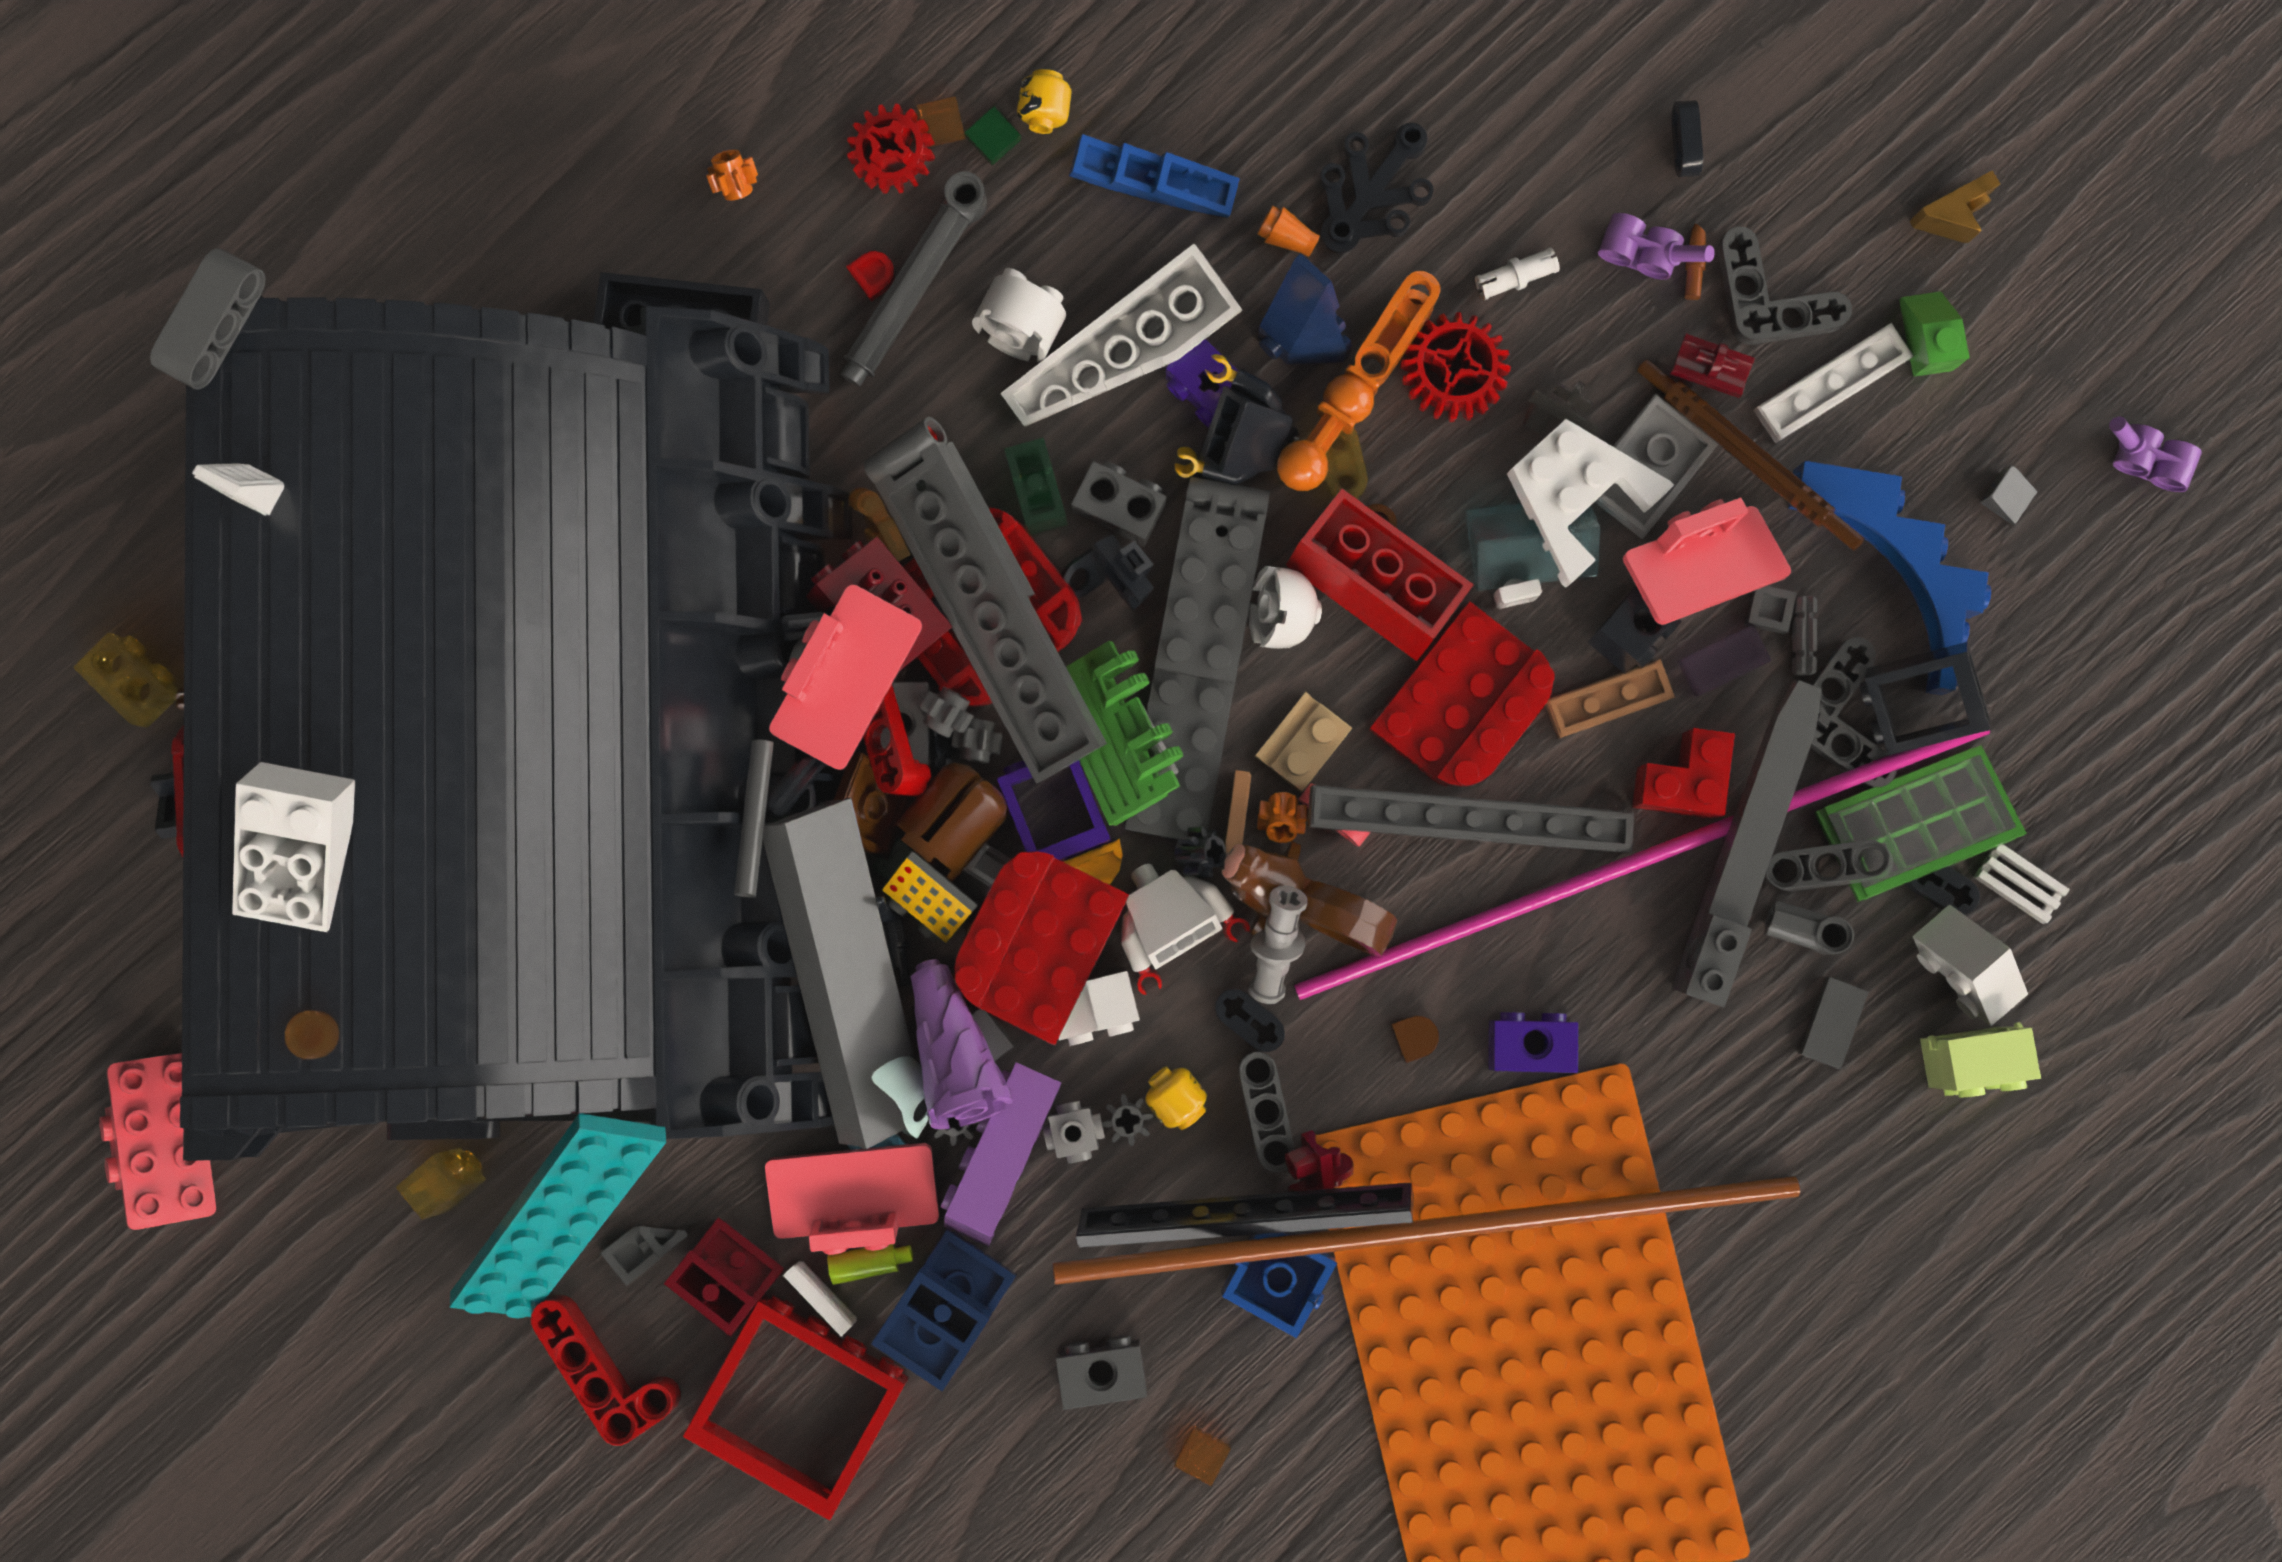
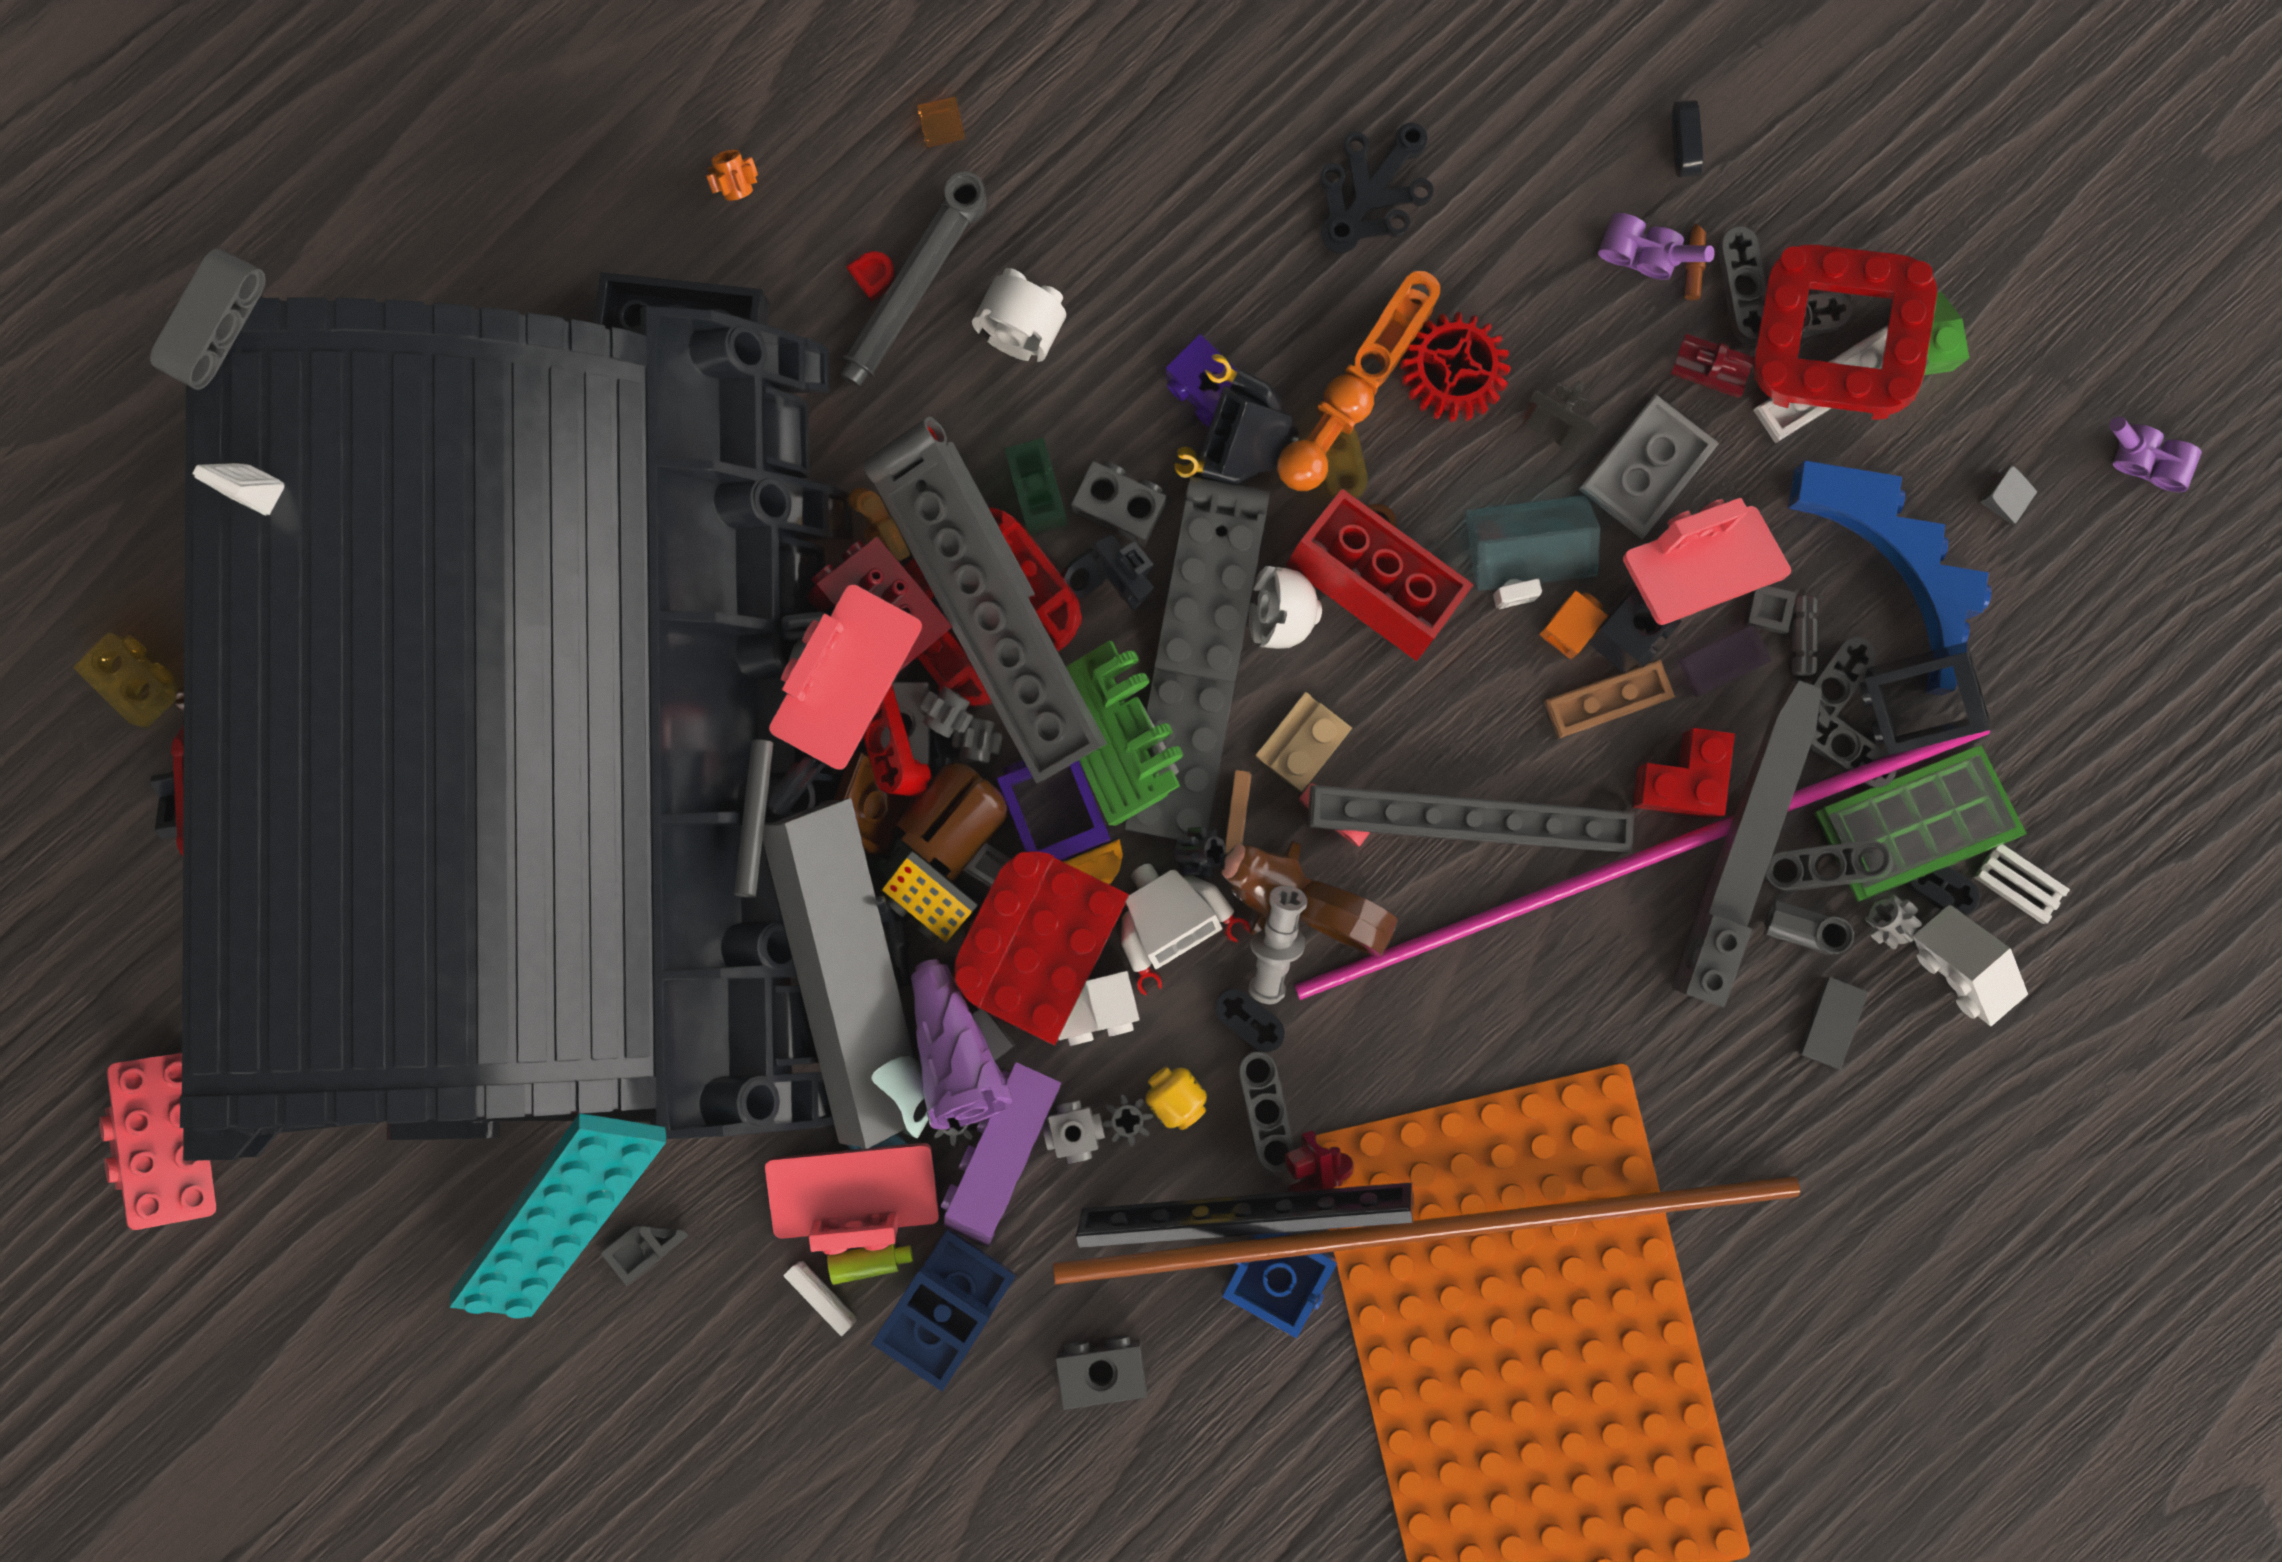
(290, 844): white slope -> none
(311, 1034): clear orange tile -> none
(441, 1182): clear yellow brick -> none
(599, 1364): red beam -> none
(724, 1277): dark red brick -> none
(762, 1464): red window -> none
(891, 131): red gear -> none
(993, 136): dark green tile -> none
(1044, 101): yellow head -> none
(1132, 338): white wedge -> none
(1154, 177): blue slope -> none
(1202, 1455): clear orange tile -> none
(1282, 817): orange gear -> none
(1287, 231): orange cone -> none
(1303, 319): dark blue wedge -> none
(1415, 1037): reddish brown tile -> none
(1467, 701): red plate -> none
(1517, 273): white pin -> none
(1557, 1052): dark purple brick -> none
(1569, 475): white wing -> none
(1574, 623): none -> orange brick
(1750, 455): reddish brown axle -> none
(1836, 385): none -> red plate
(1893, 921): none -> light grey gear
(1953, 214): pearl gold slope -> none
(1980, 1059): yellowish green brick -> none

